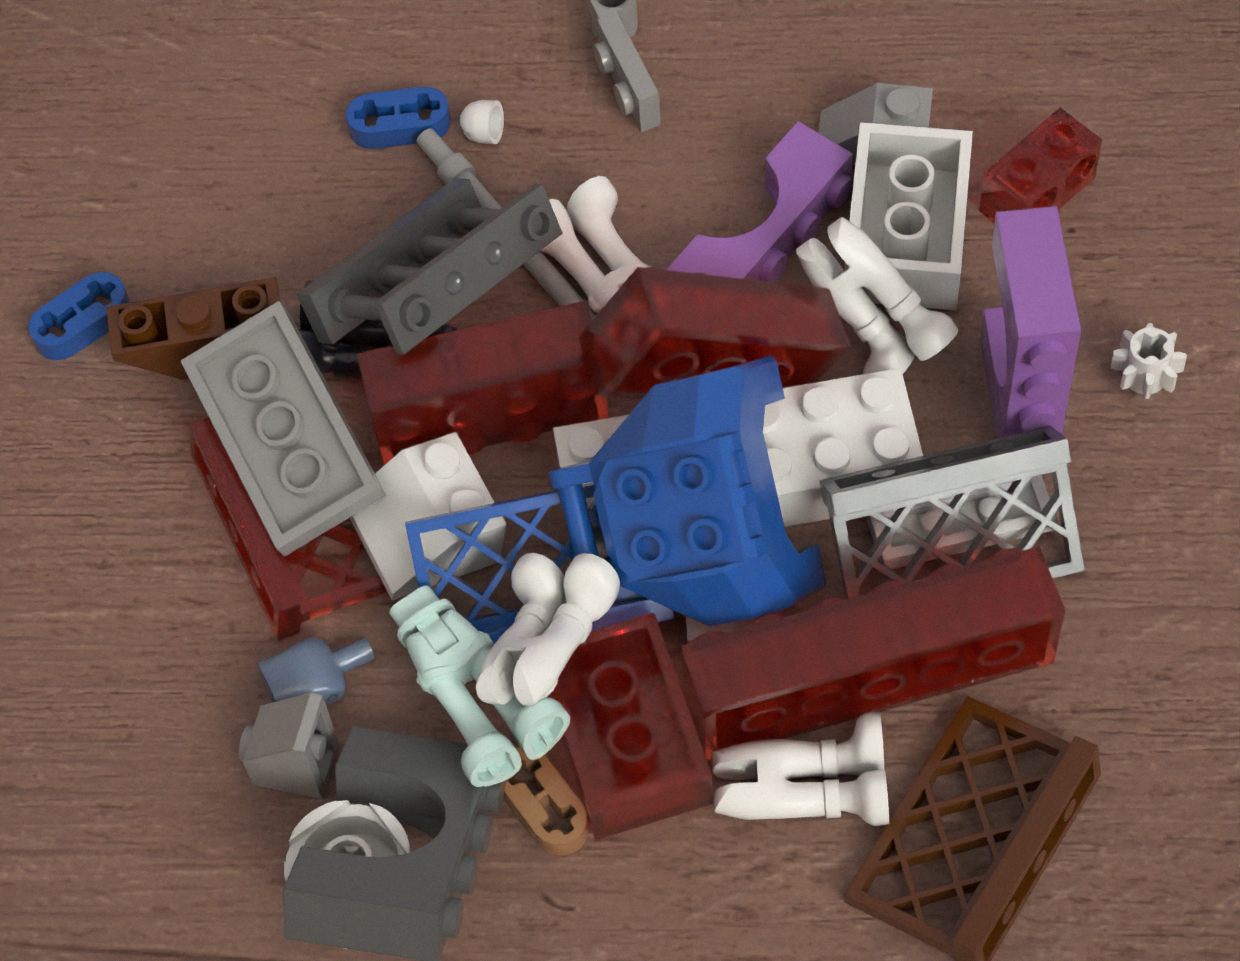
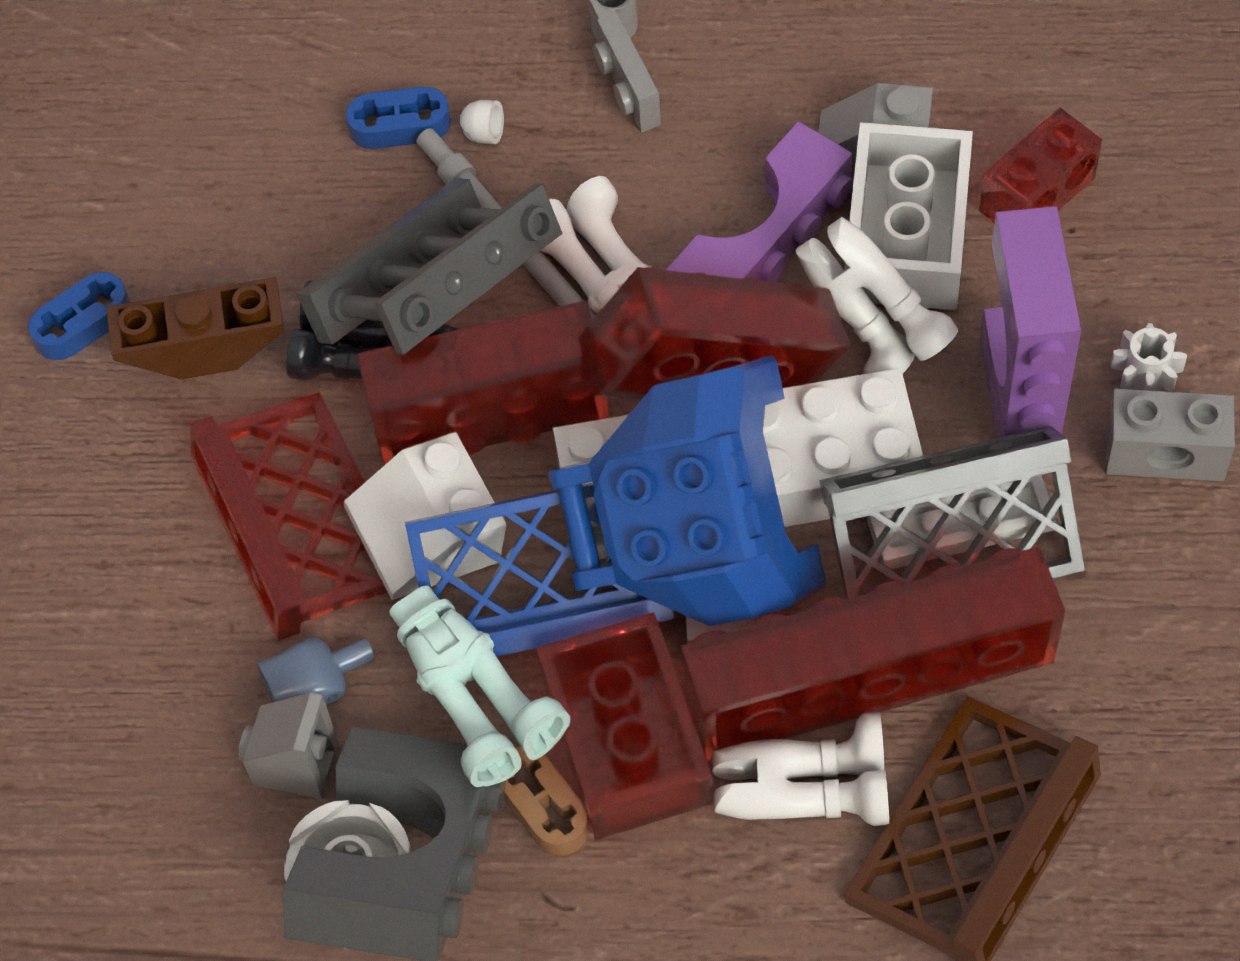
(282, 428): light grey plate -> none
(547, 627): white piece -> none
(1170, 435): none -> light grey brick

